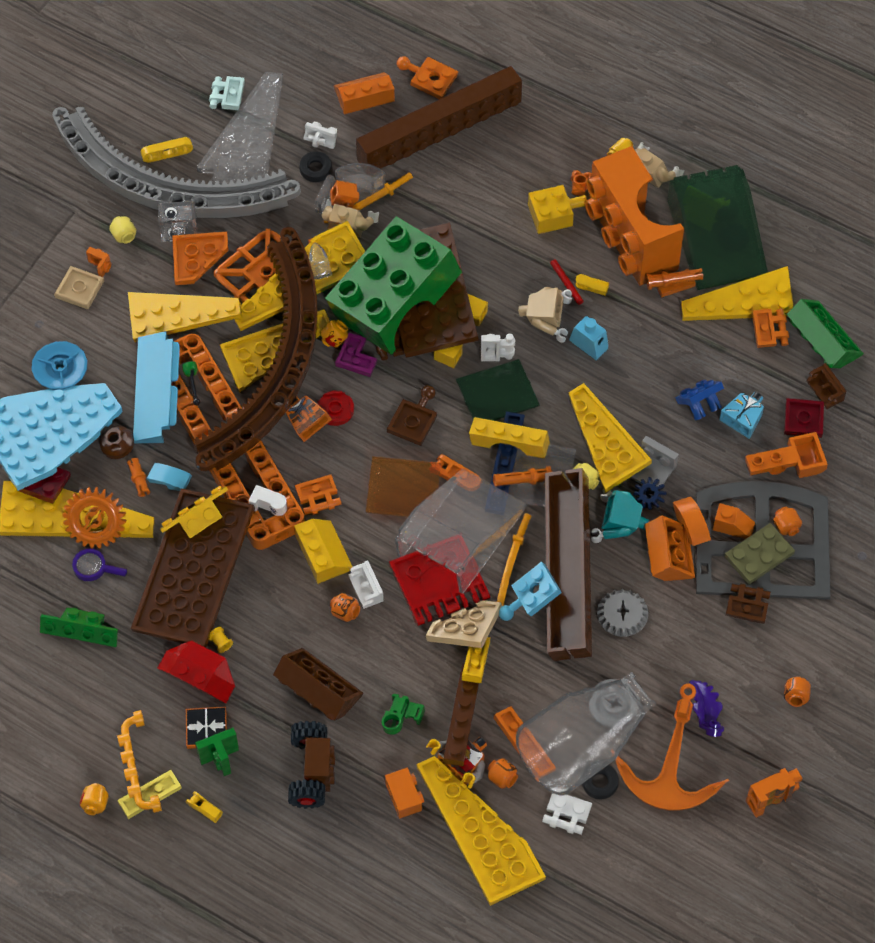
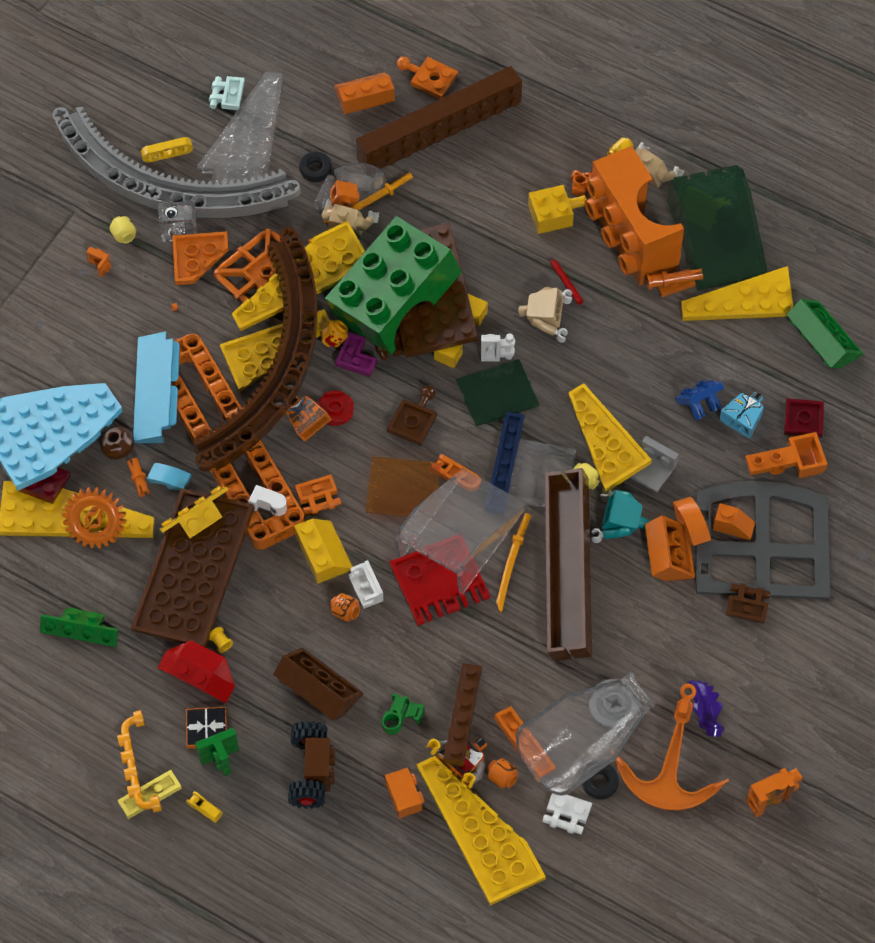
(58, 355): dark azure piece -> none
(79, 287): tan tile -> none
(91, 565): piece -> none
(94, 799): light orange head -> none
(177, 313): yellow wing -> none
(190, 370): hinge -> none
(319, 135): white hips -> none
(319, 262): clear plate -> none
(466, 626): tan plate -> none
(475, 663): yellow tile -> none
(524, 589): medium azure plate -> none
(529, 440): yellow arch -> none
(531, 476): orange pin -> none
(590, 337): medium azure torso -> none
(591, 284): yellow bar -> none
(611, 619): light grey gear -> none
(645, 488): dark blue gear -> none
(759, 553): olive plate -> none
(764, 328): orange plate -> none
(787, 521): orange head -> none
(797, 691): orange head -> none
(826, 386): reddish brown hinge -> none

